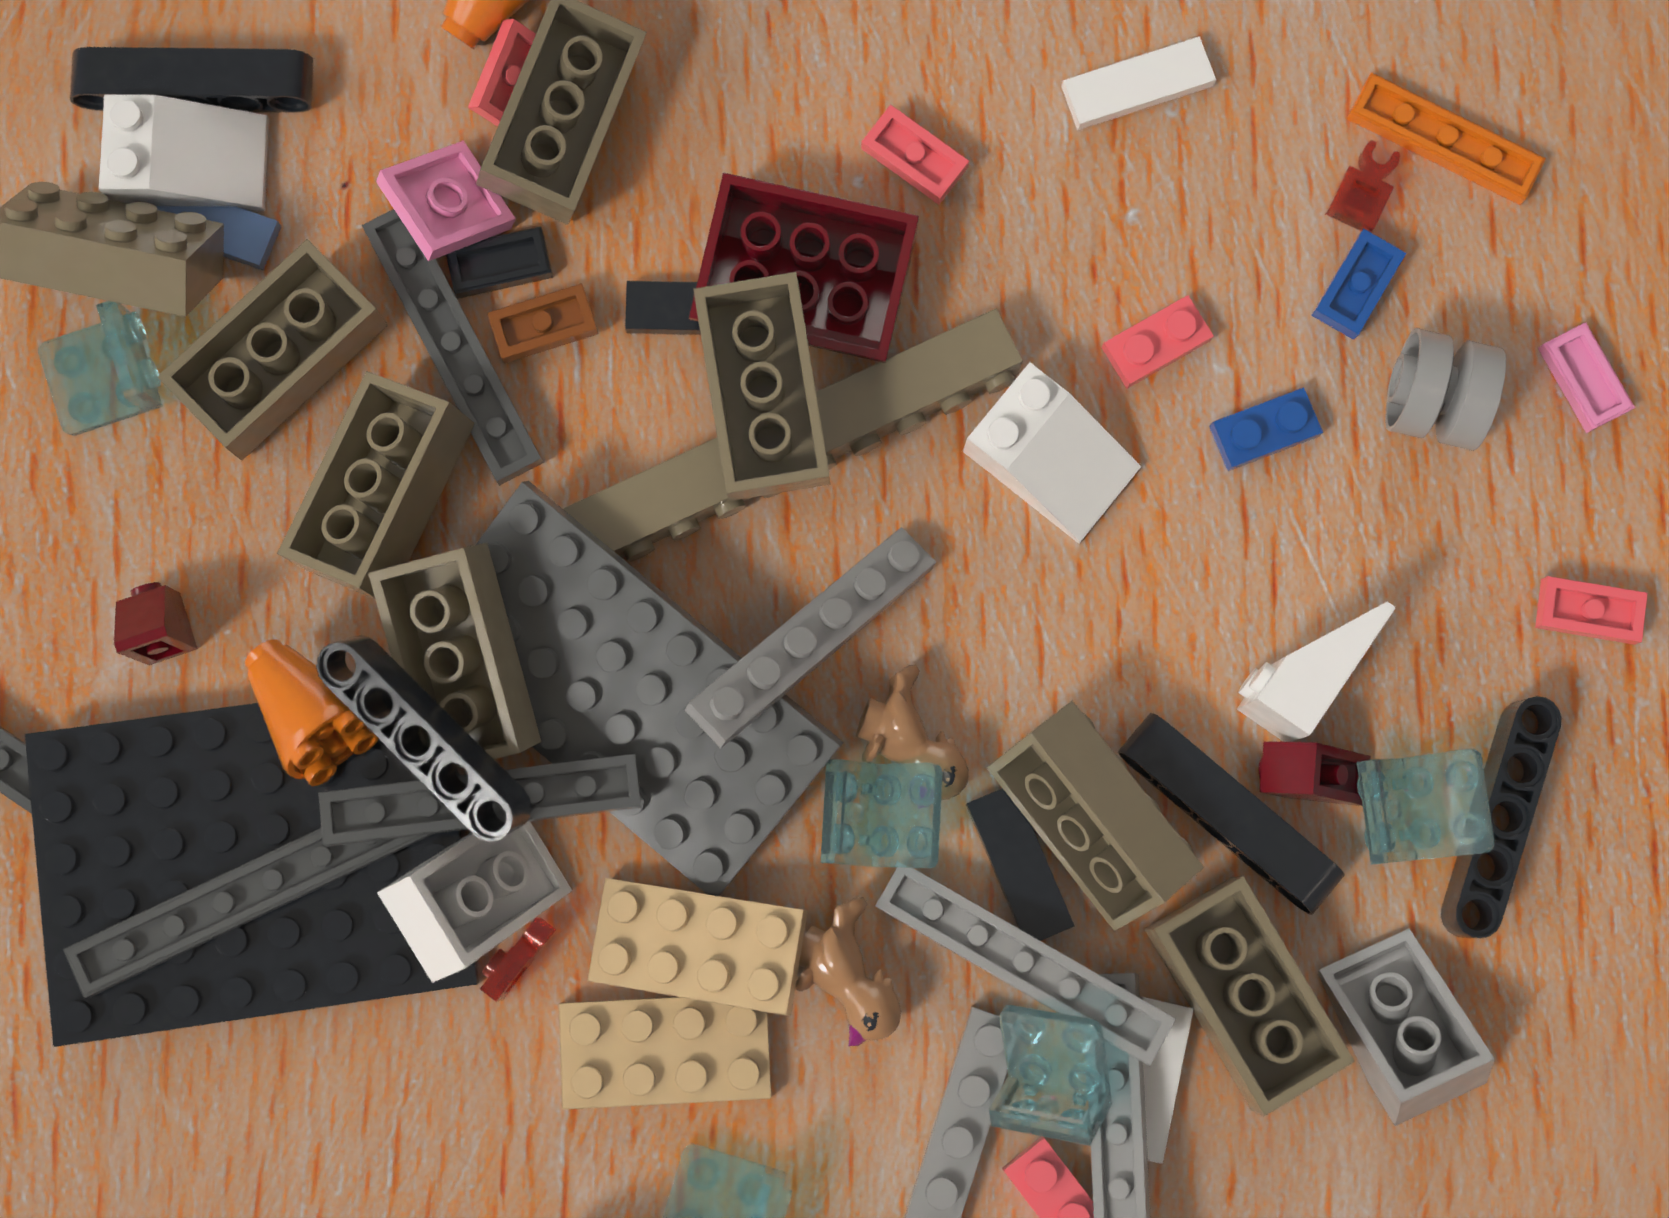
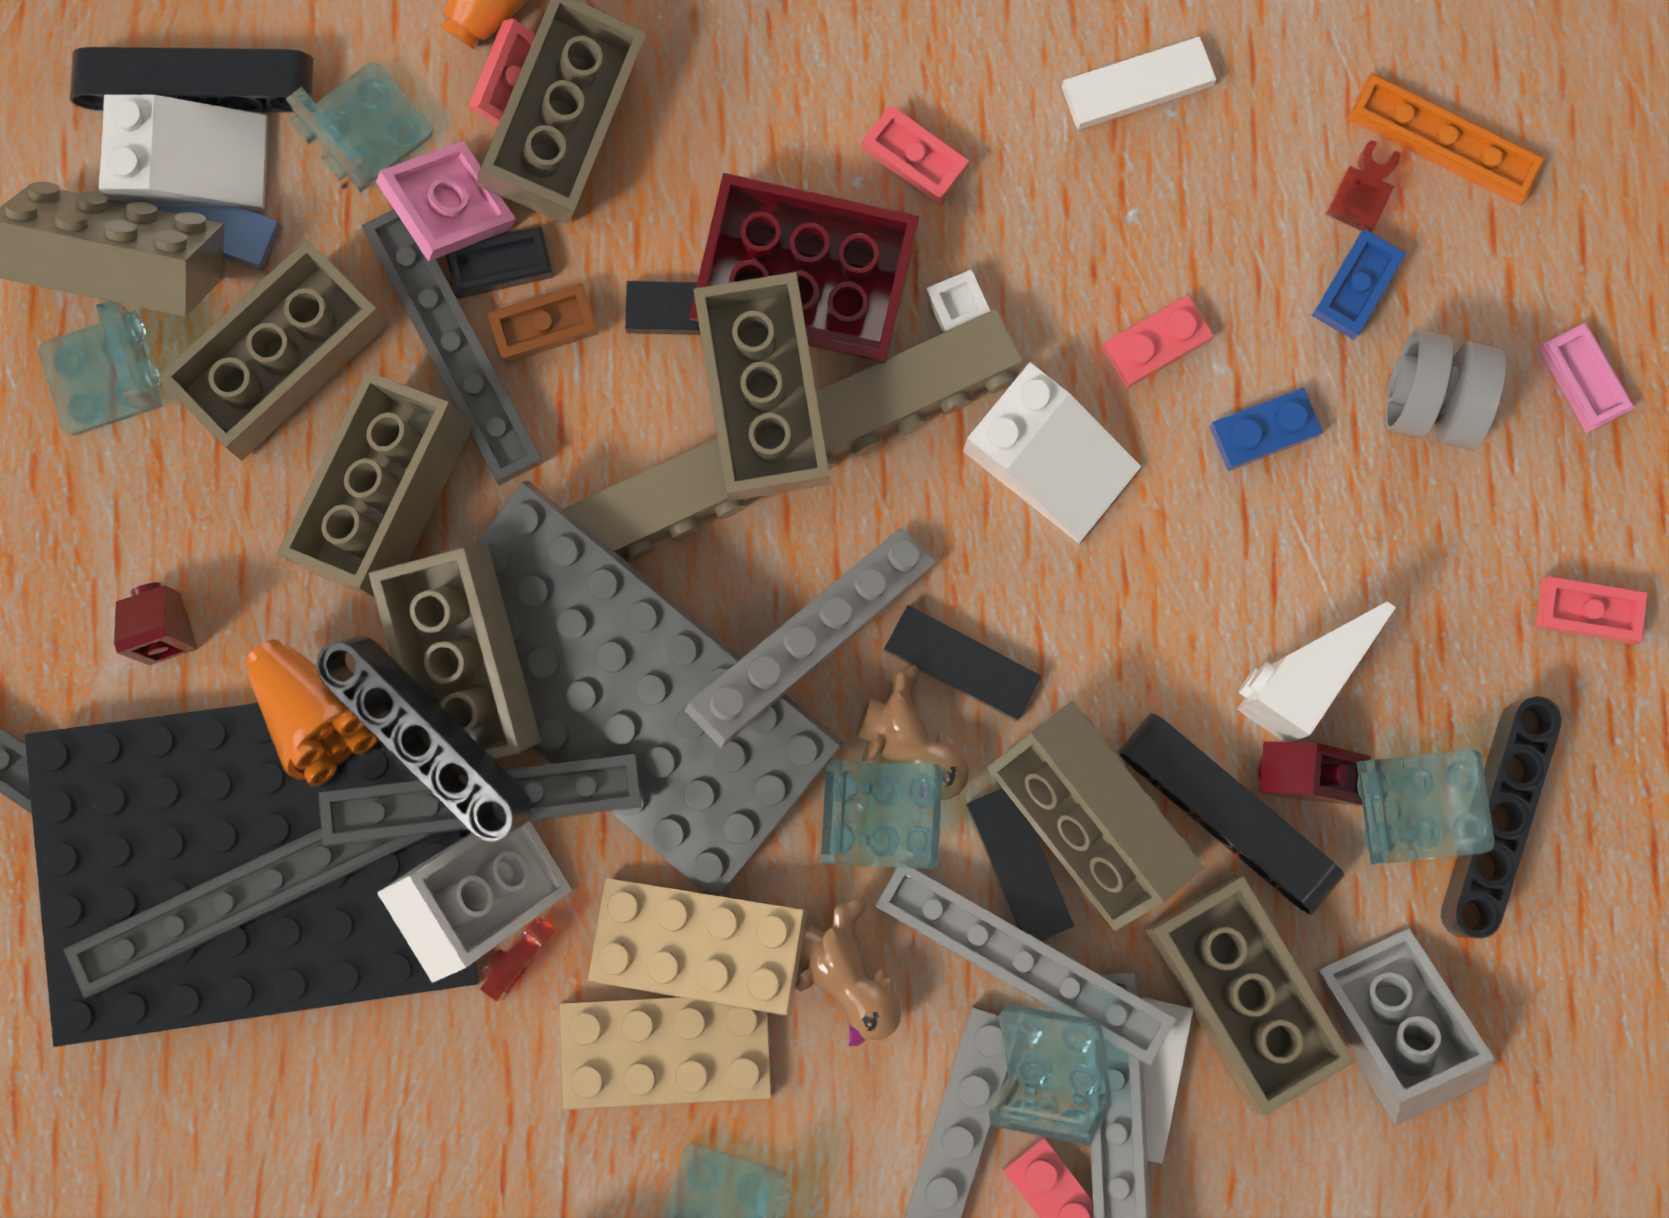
(361, 125): none -> clear light blue bracket
(957, 300): none -> white plate
(962, 663): none -> black tile

